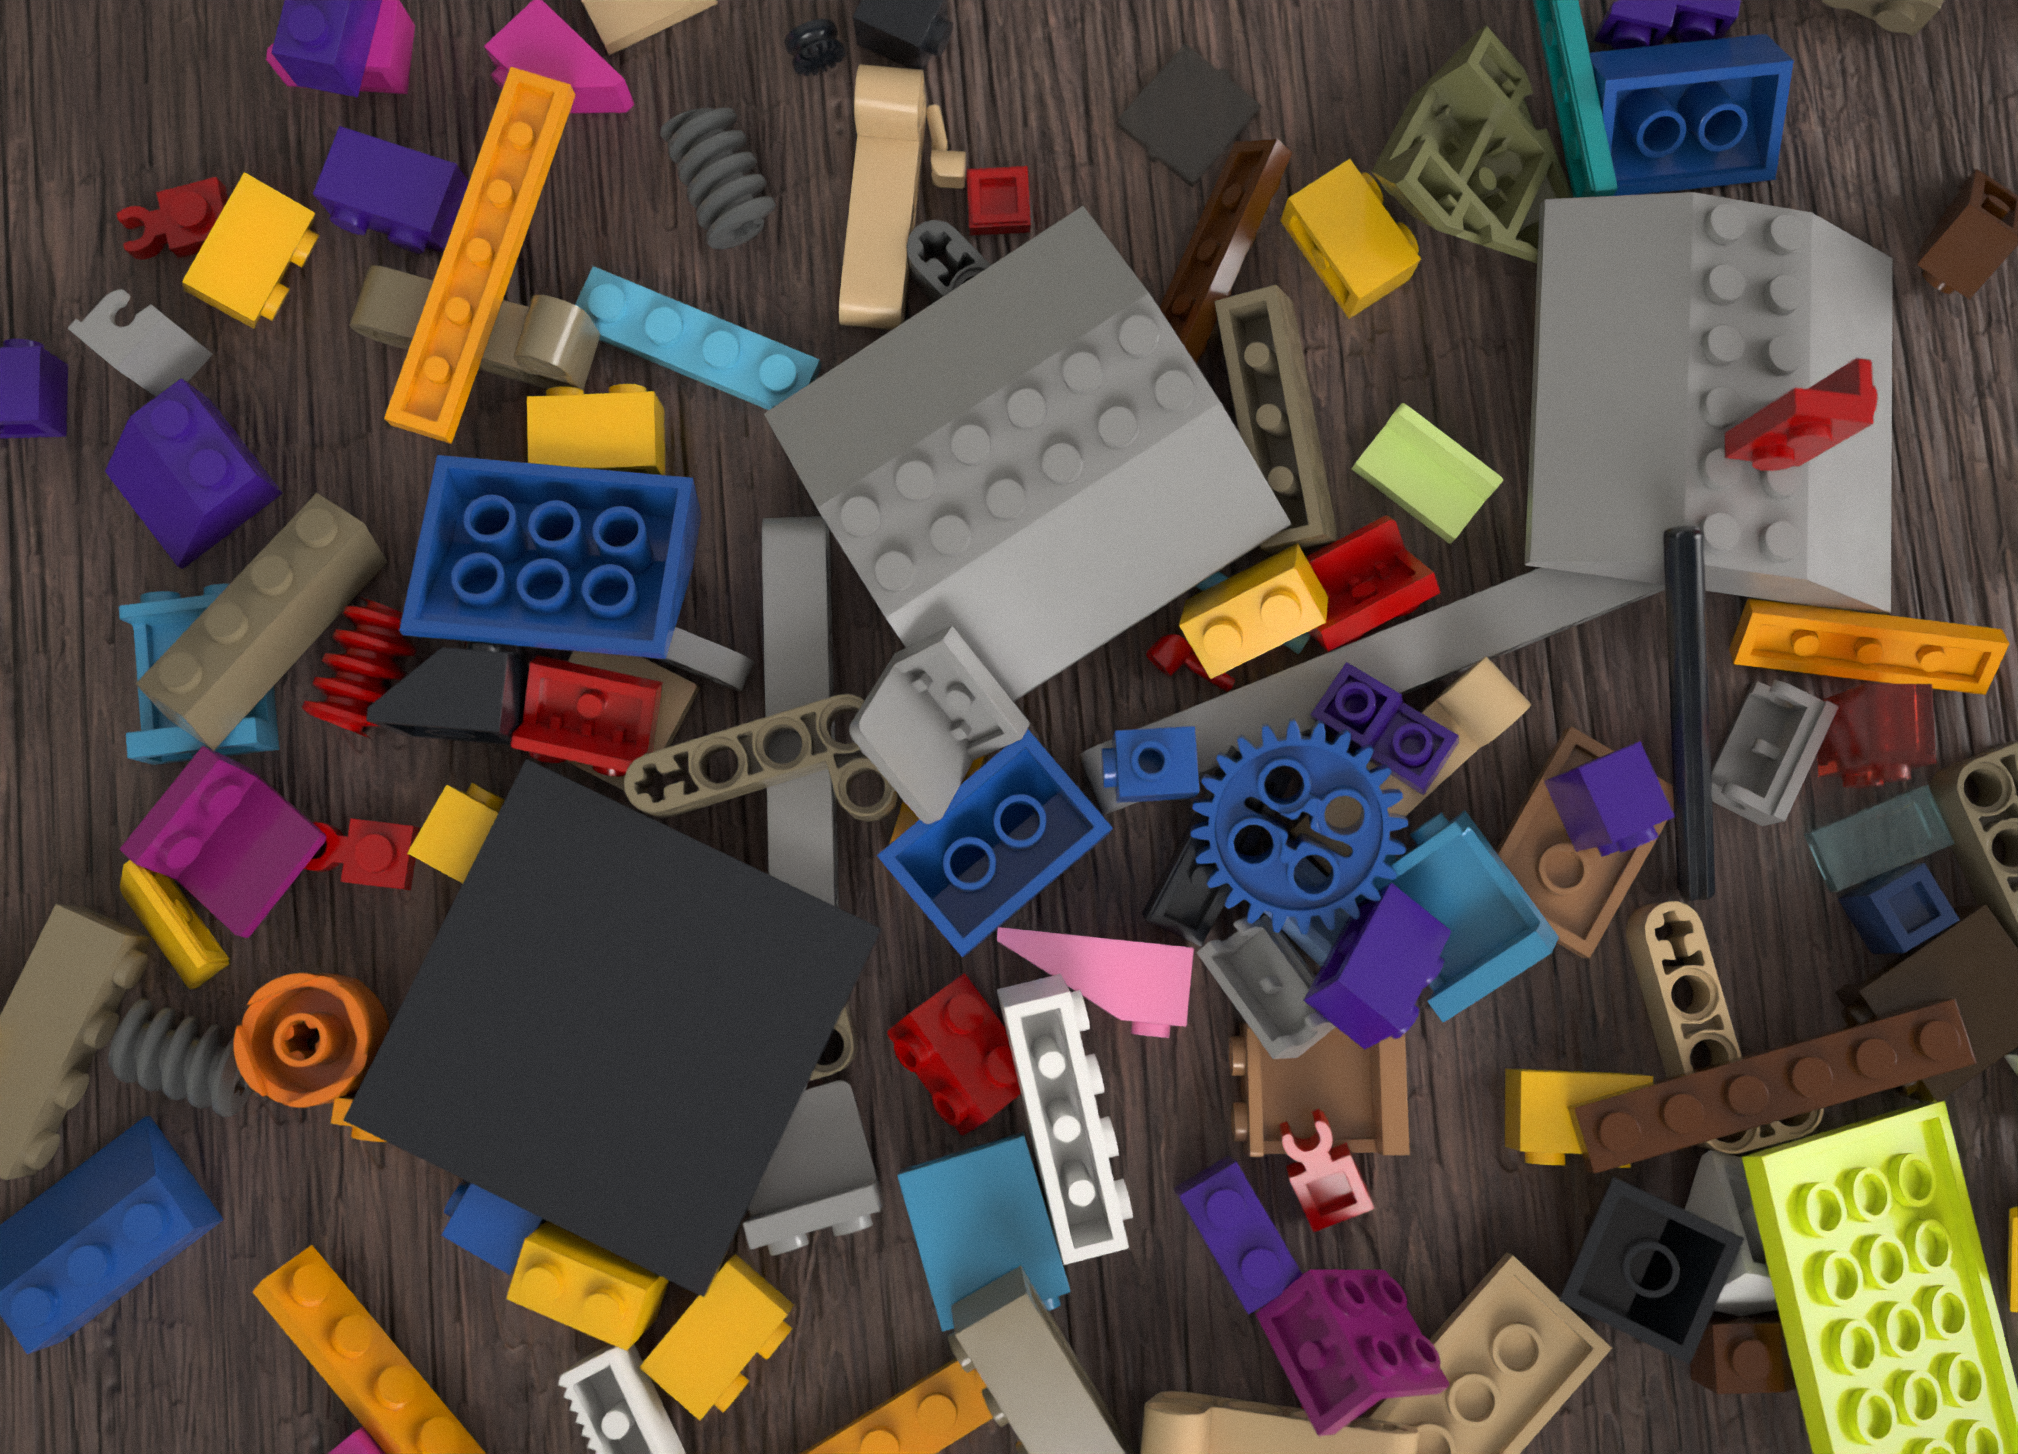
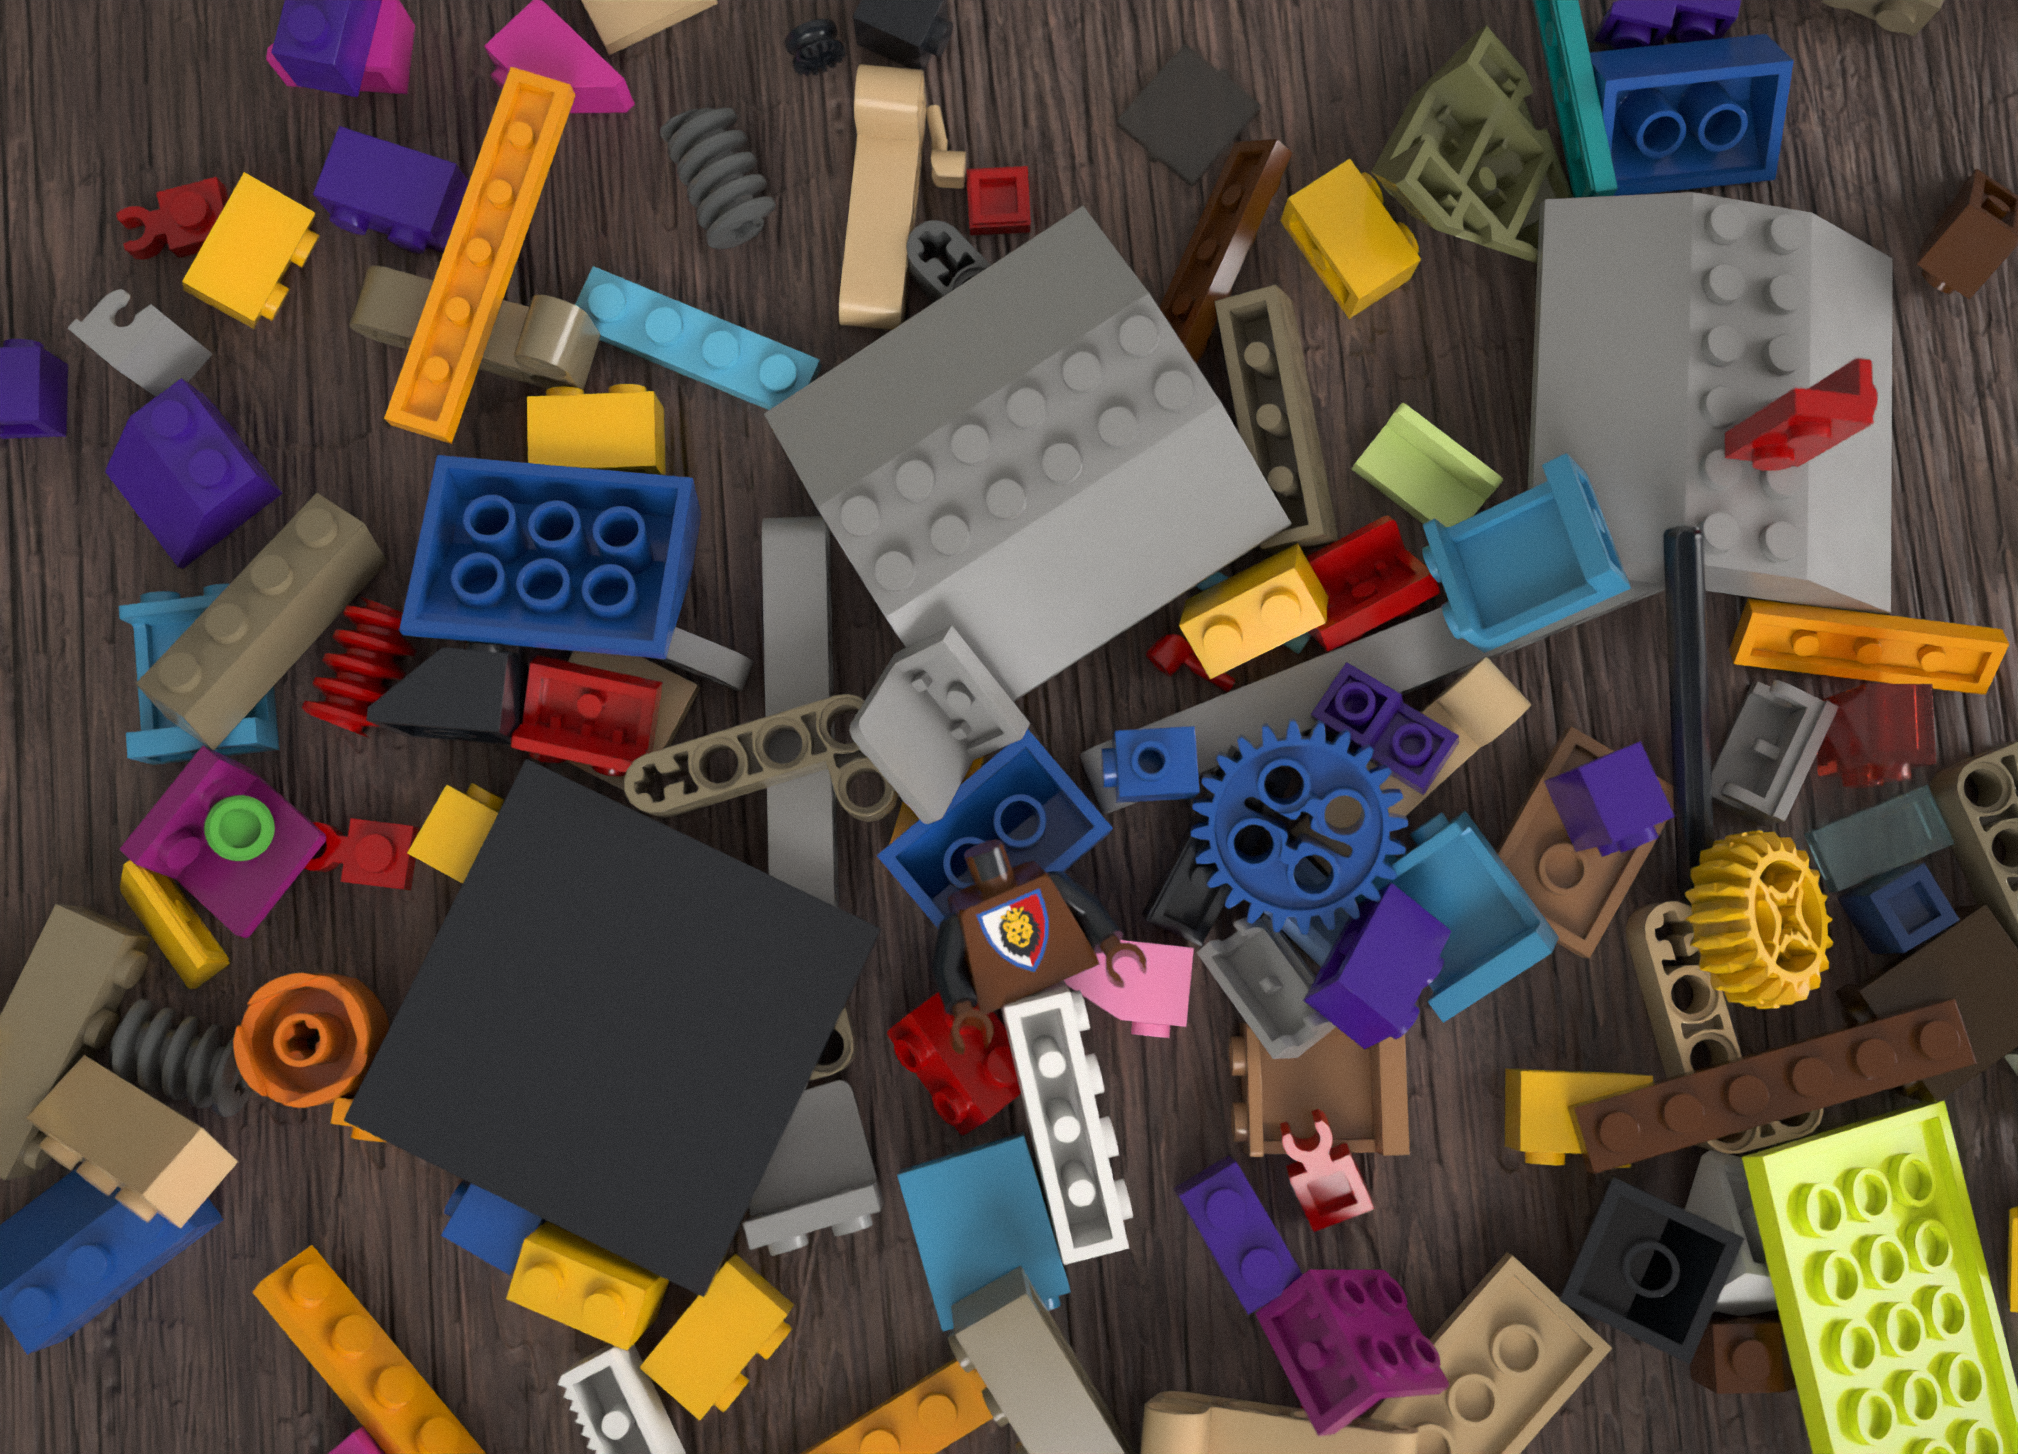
(130, 1143): none -> tan brick
(239, 828): none -> bright green tile
(1016, 937): none -> torso
(1526, 560): none -> dark azure panel
(1759, 919): none -> yellow gear

